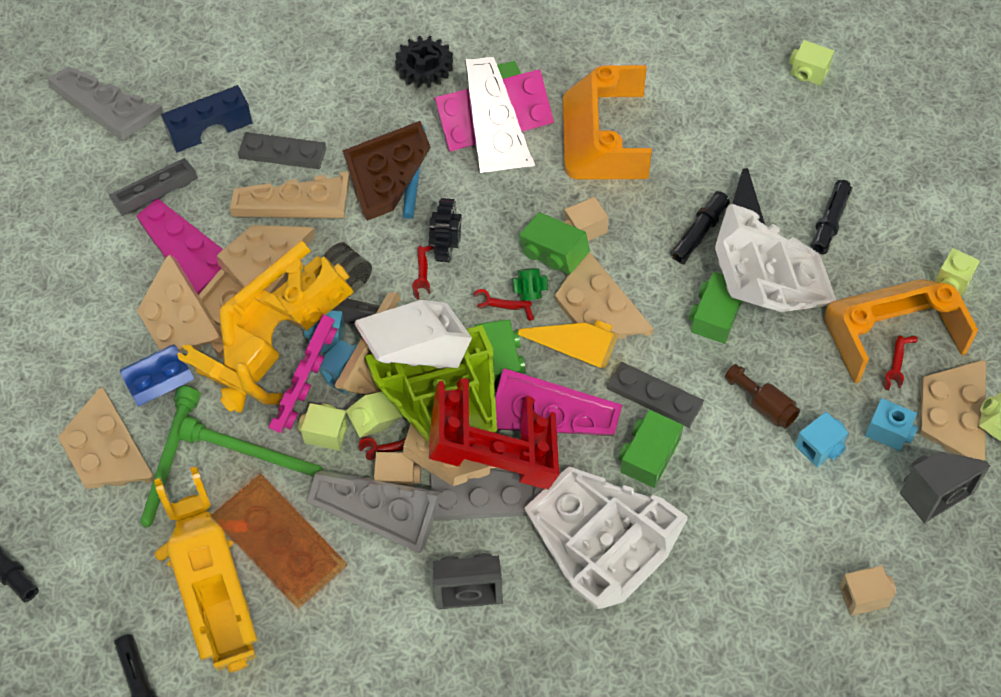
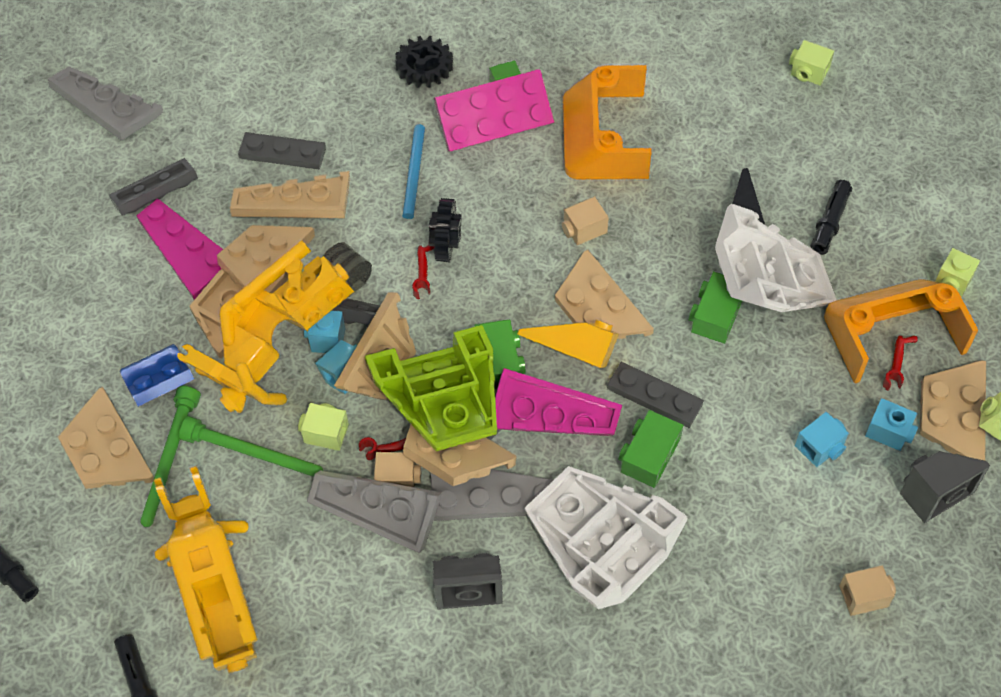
(175, 311): tan wing -> none
(188, 122): dark blue arch -> none
(279, 541): clear orange tile -> none
(300, 388): dark pink wing -> none
(373, 414): yellowish green brick -> none
(386, 167): reddish brown plate -> none
(416, 335): white slope -> none
(454, 440): red wedge -> none
(495, 125): wing -> none
(505, 304): red piece -> none
(529, 284): green gear -> none
(554, 243): bright green brick -> none
(706, 218): black pin -> none
(767, 399): reddish brown piece -> none

